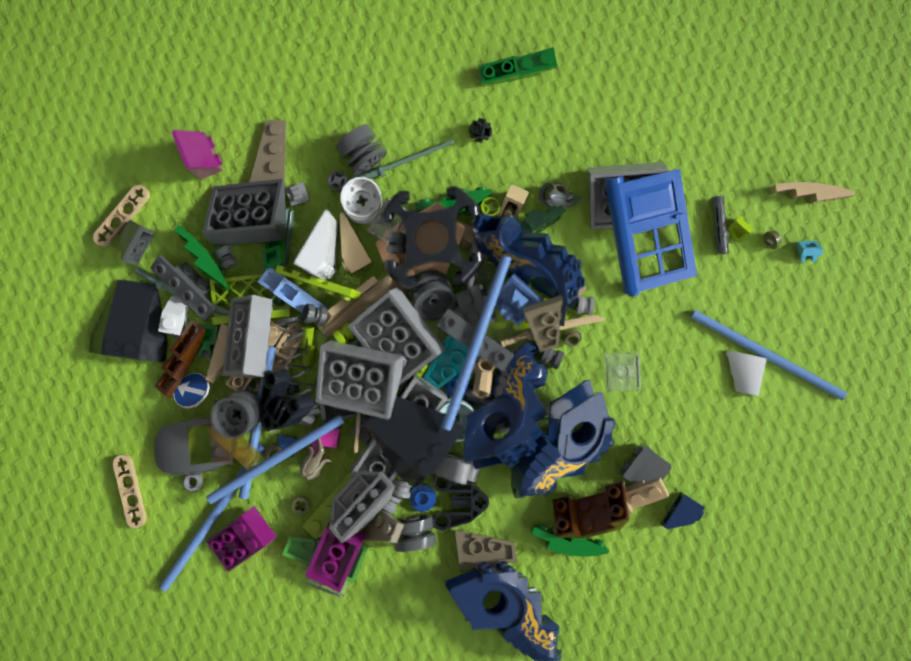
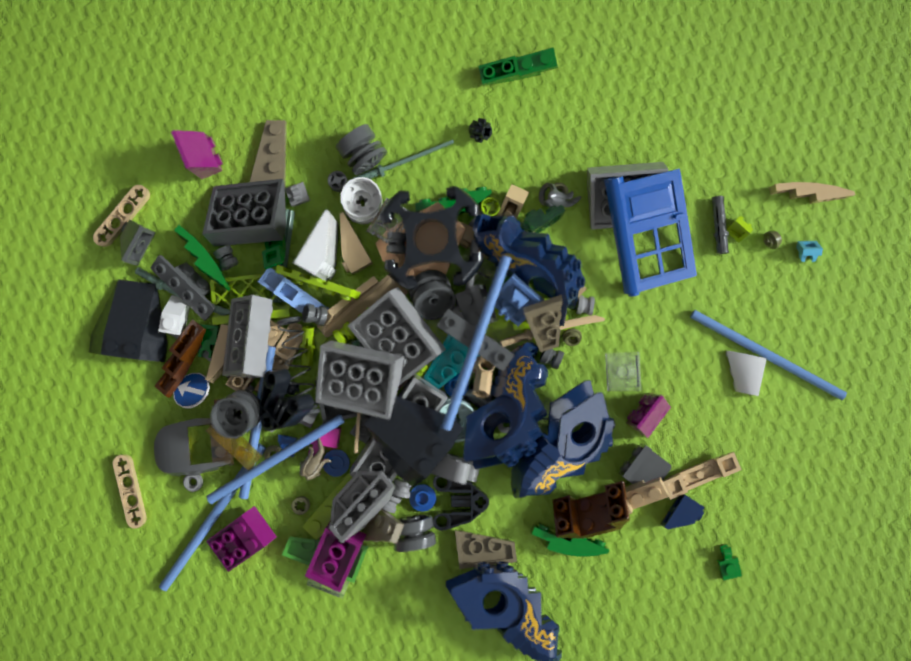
(339, 464): none -> blue piece
(648, 414): none -> magenta slope
(701, 473): none -> tan slope
(729, 565): none -> green plate

